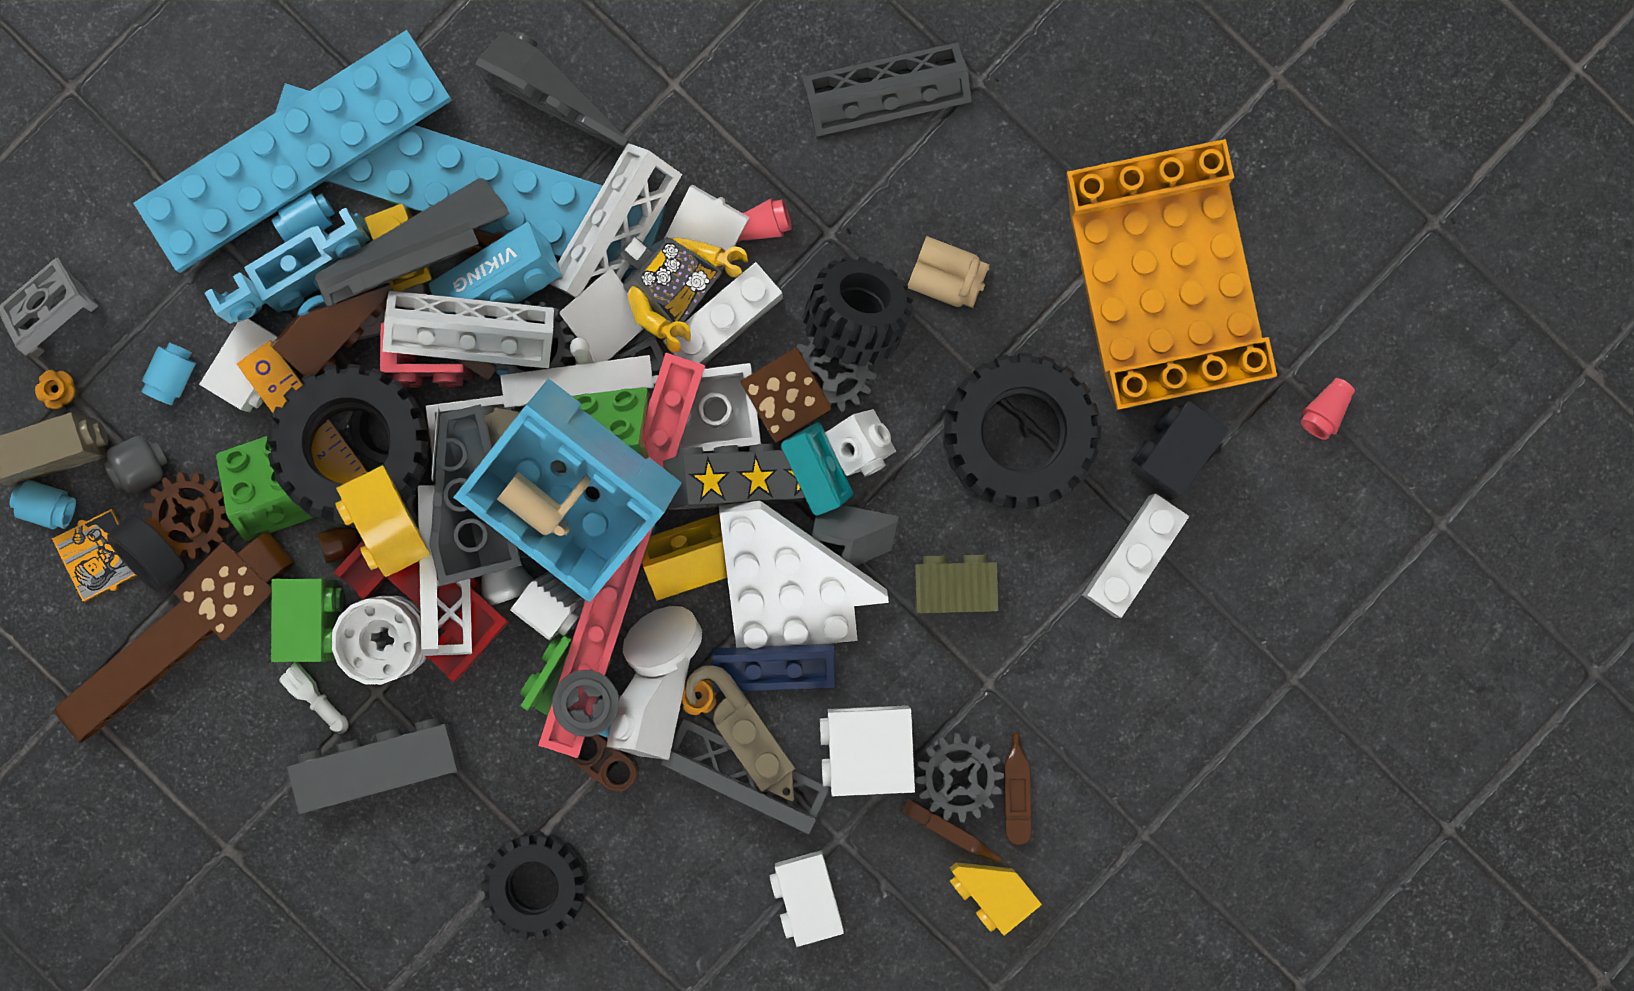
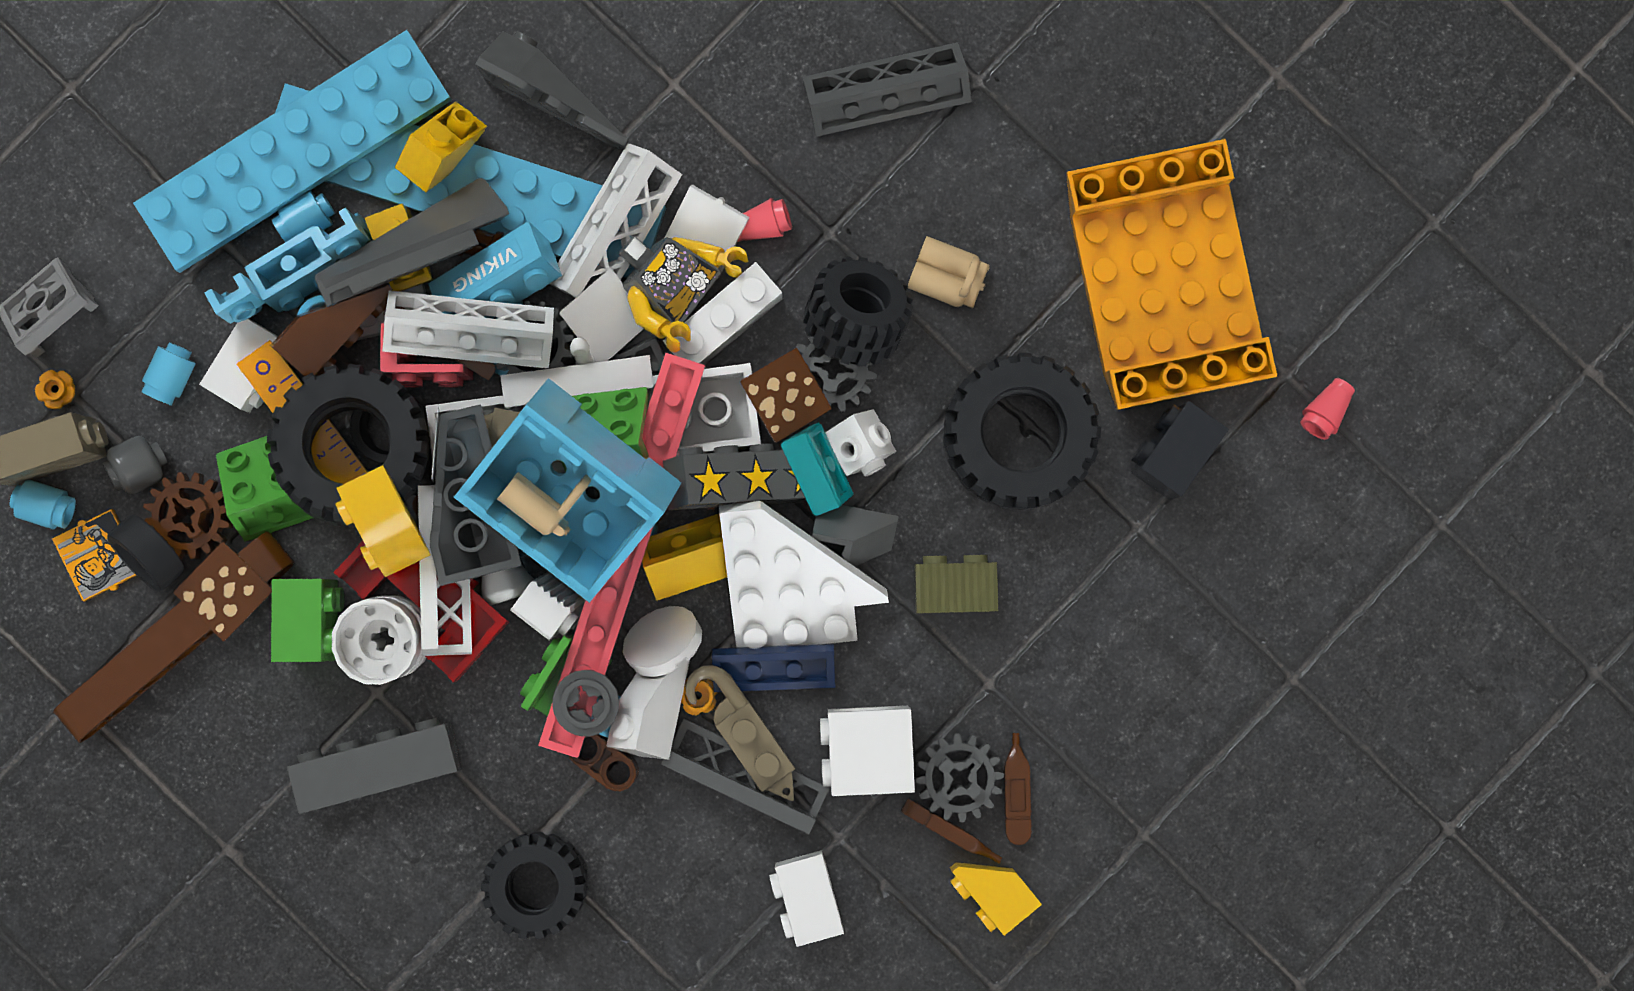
(303, 687): white piece -> none
(338, 543): reddish brown hose -> none
(439, 146): none -> yellow slope
(1135, 555): white brick -> none

